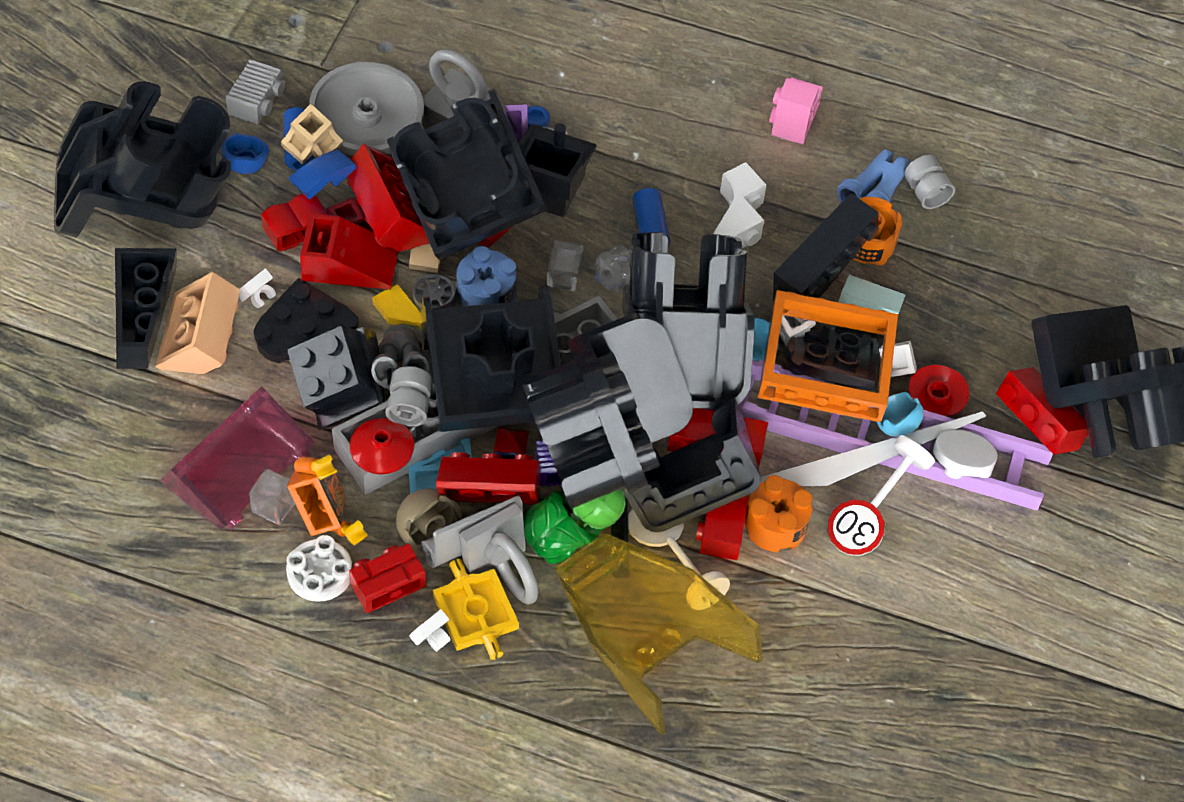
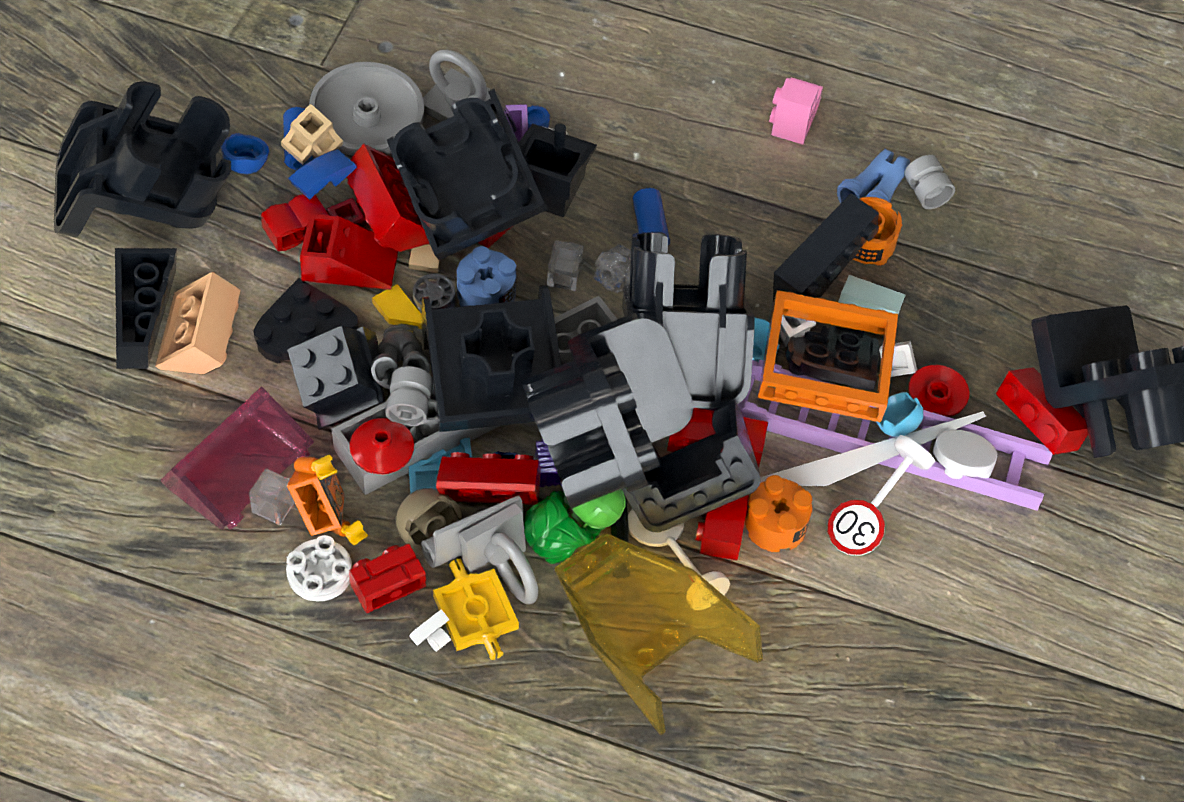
(255, 92): light grey brick -> none
(255, 287): white tile -> none
(511, 440): red slope -> none
(744, 194): white arch -> none

